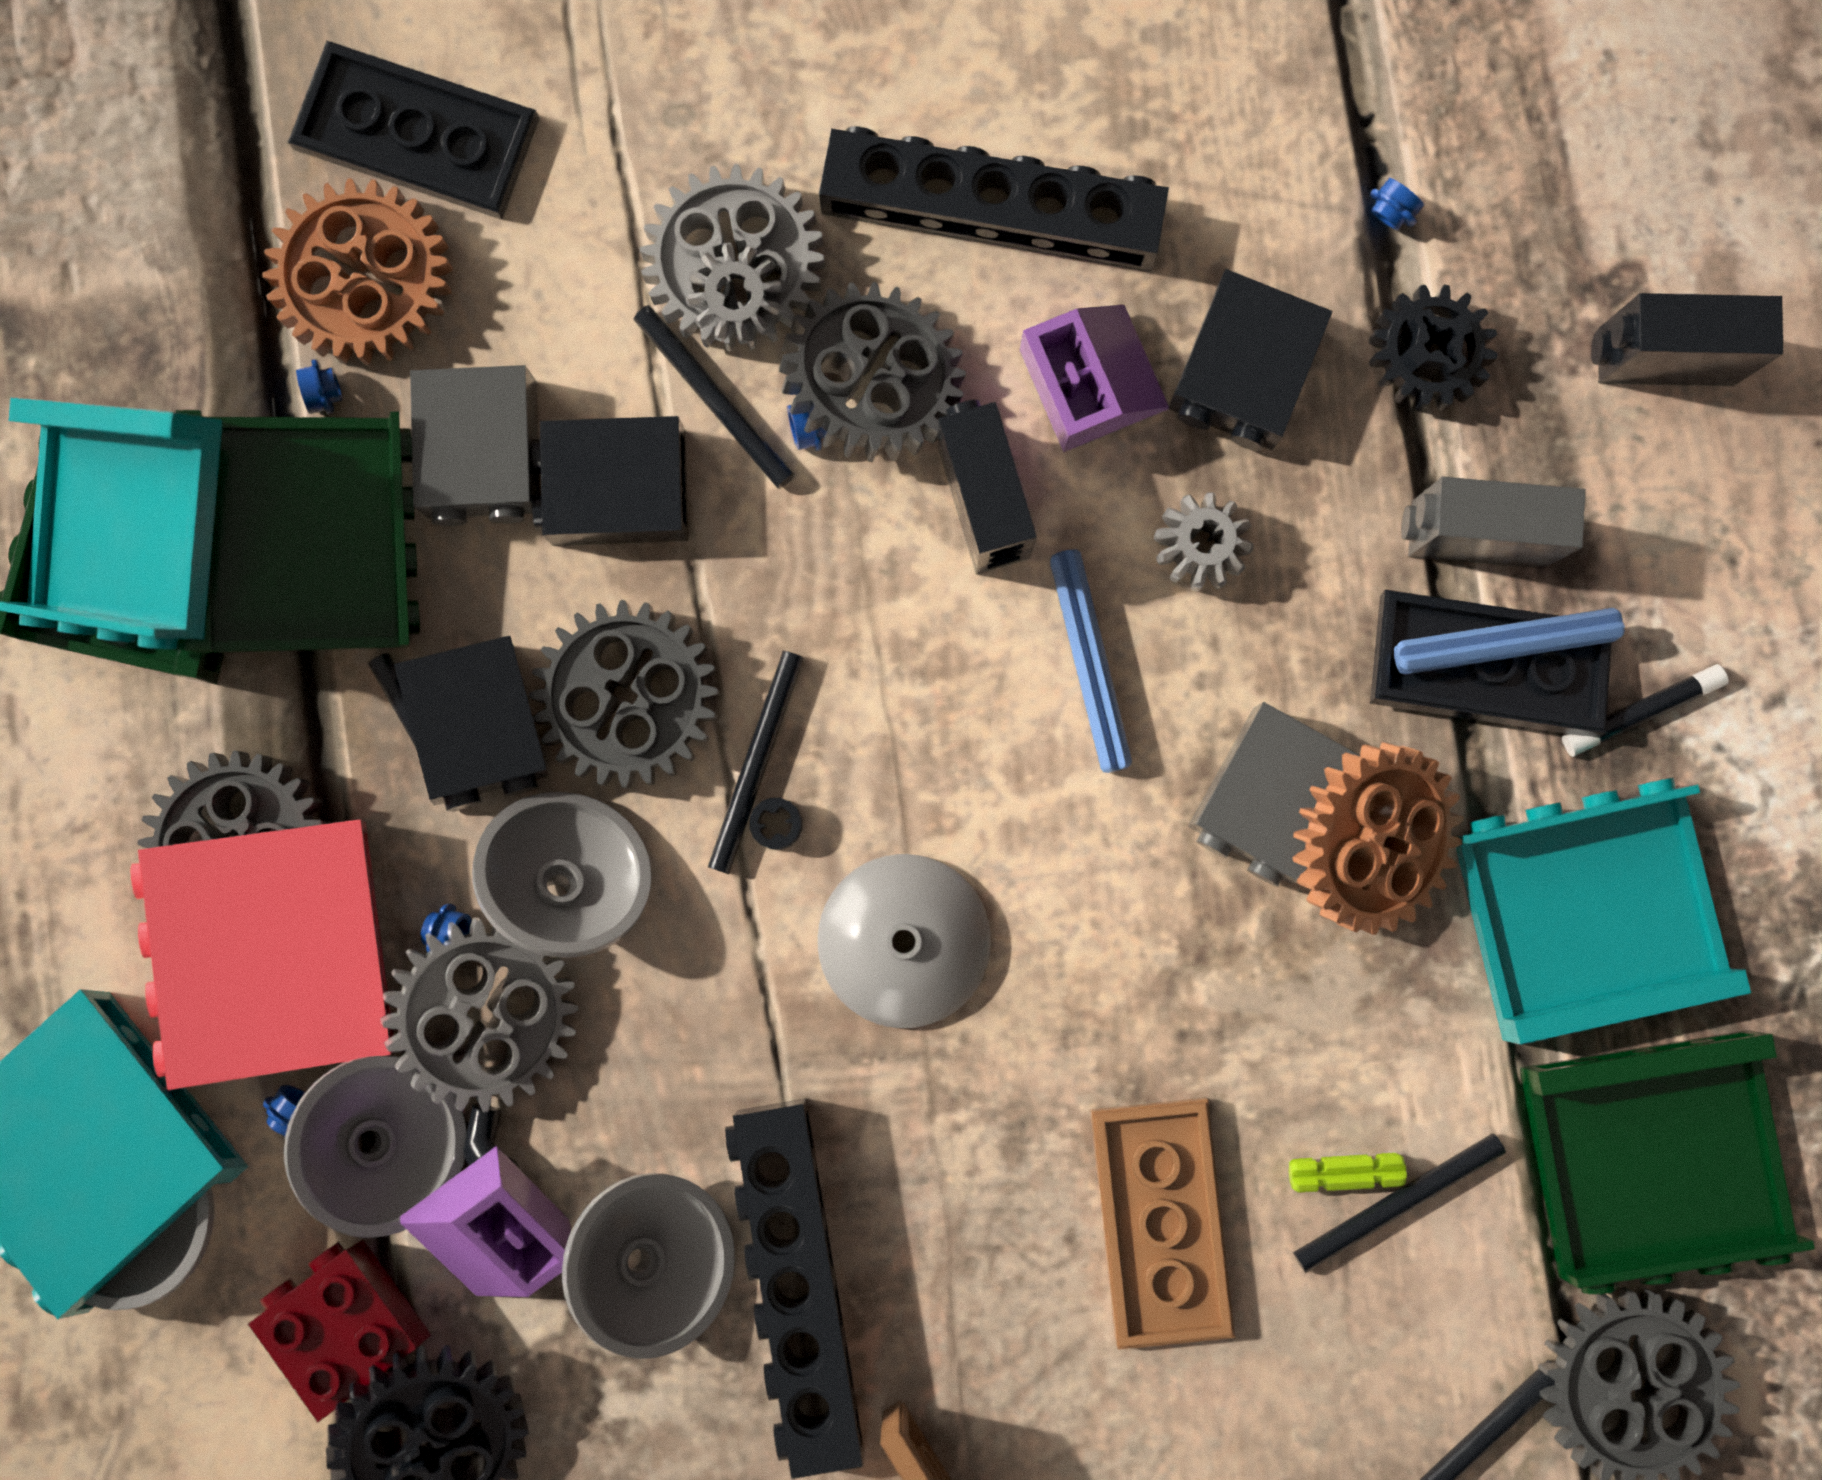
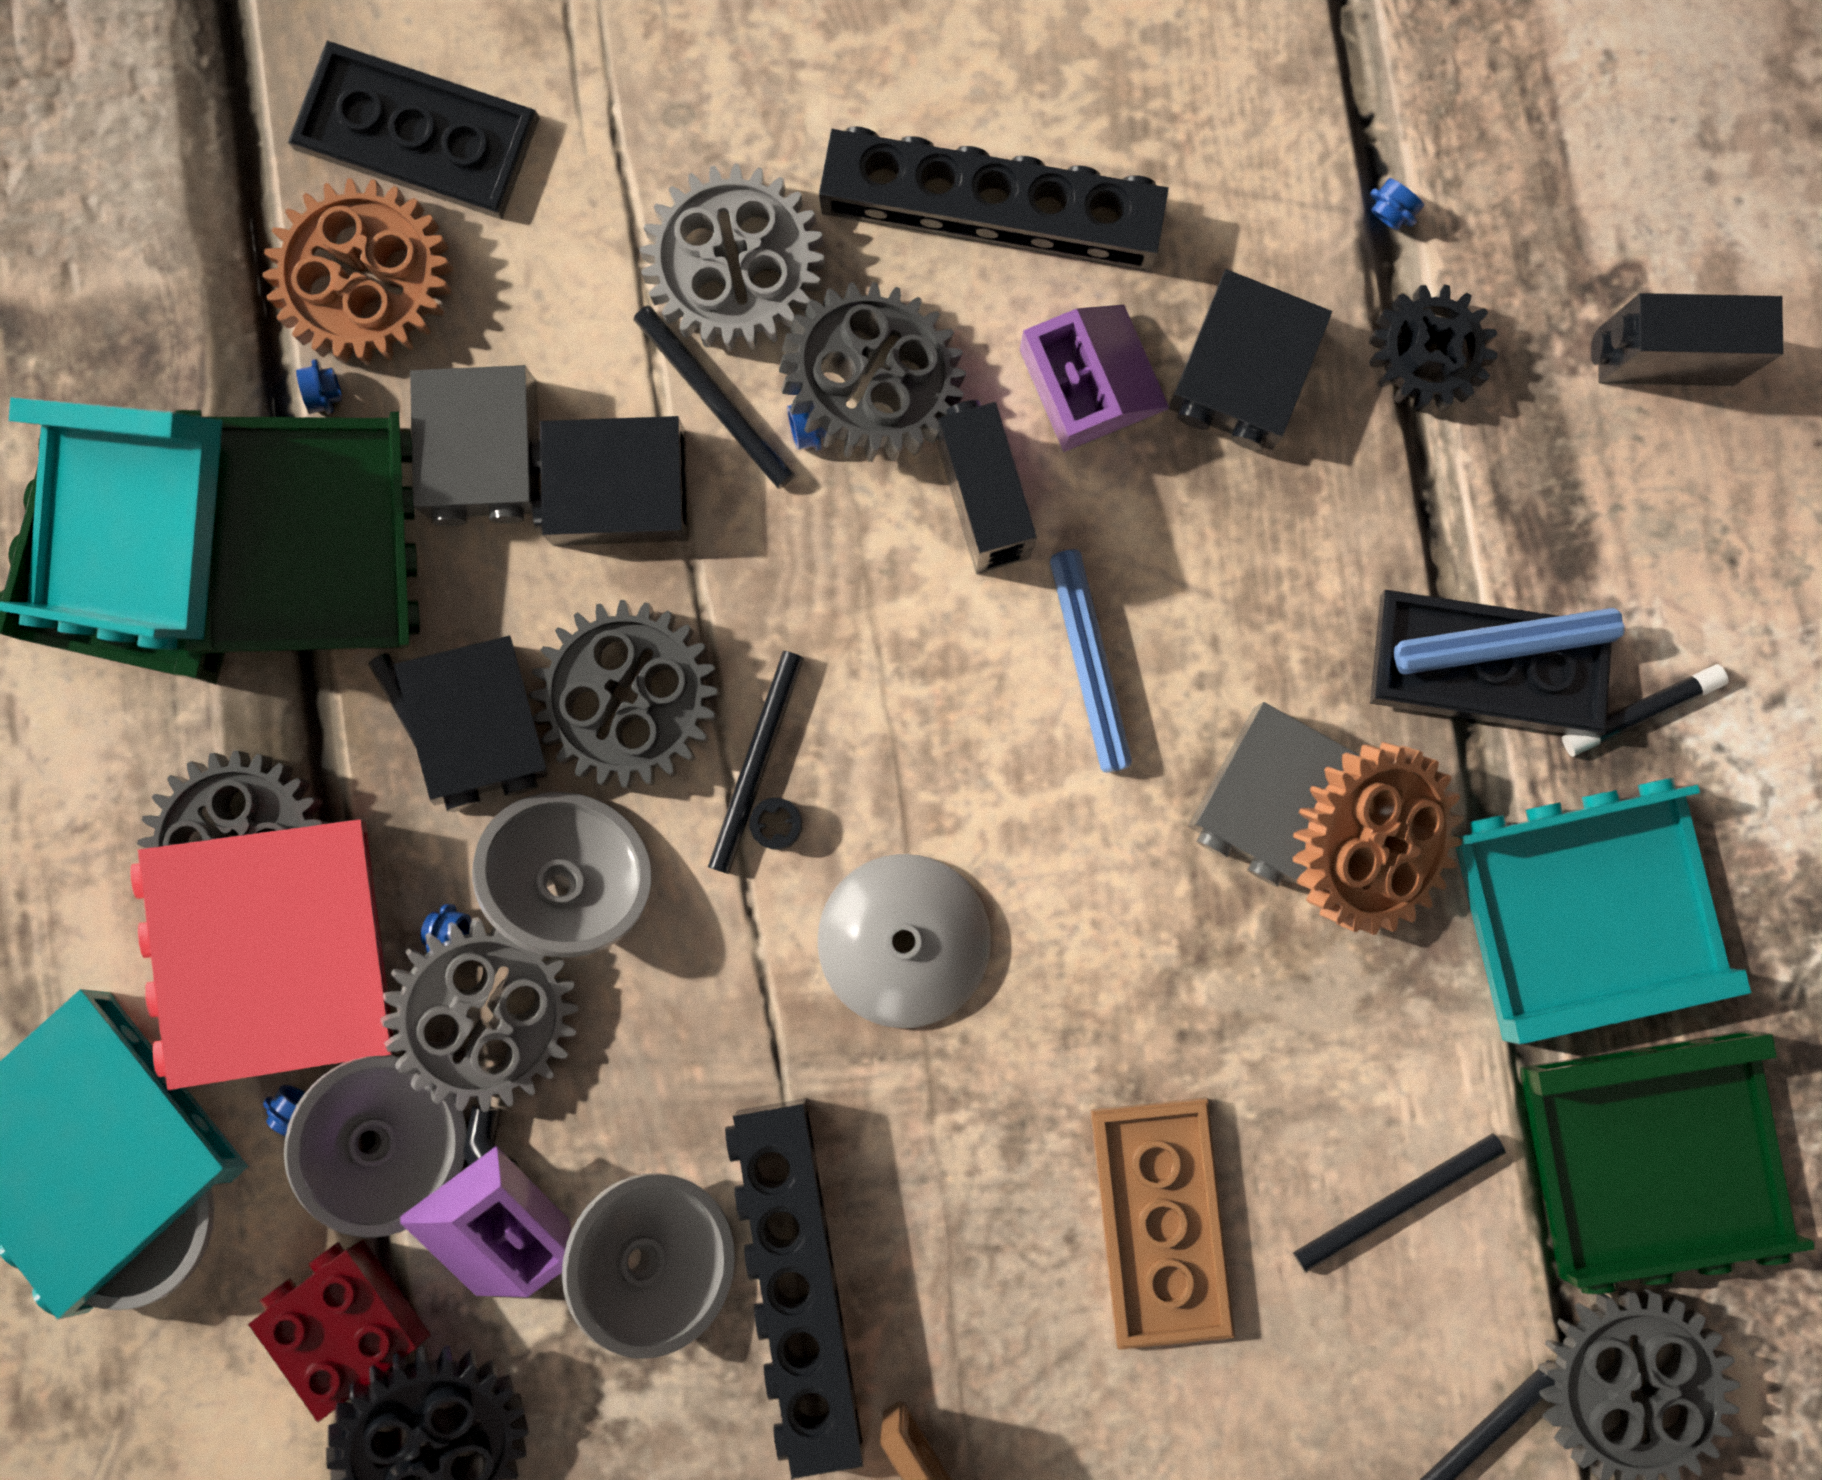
(718, 302): light grey gear -> none
(1222, 555): light grey gear -> none
(1347, 1172): lime axle -> none
(1495, 522): dark grey brick -> none

